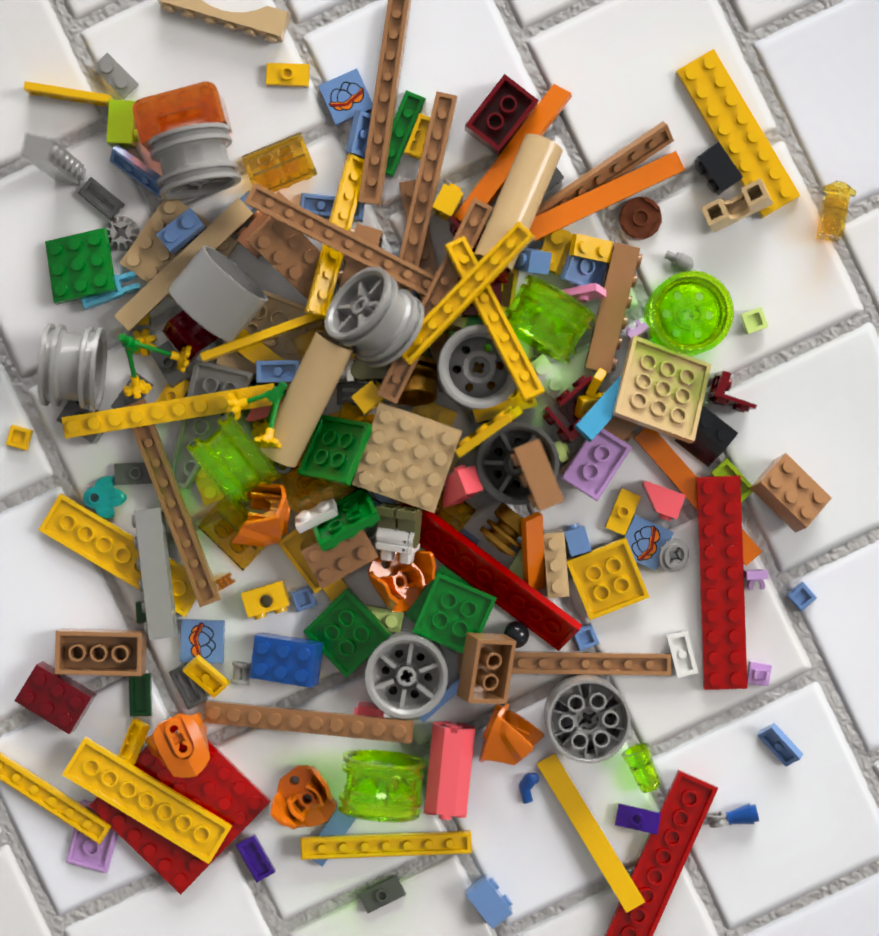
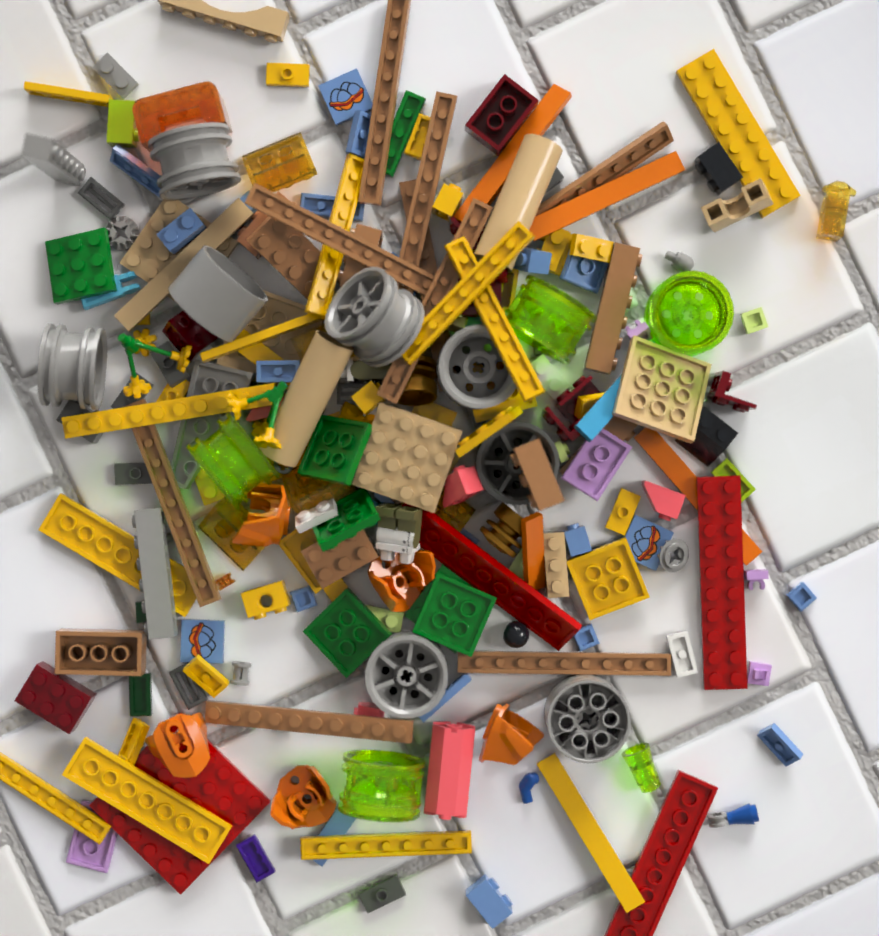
(19, 437): yellow tile -> none
(107, 497): teal plate -> none
(286, 660): blue brick -> none
(486, 668): medium nougat brick -> none
(586, 292): bright pink plate -> none
(596, 382): yellow tile -> none
(638, 818): dark purple plate -> none
(640, 224): copper tile -> none
(790, 493): medium nougat brick -> none

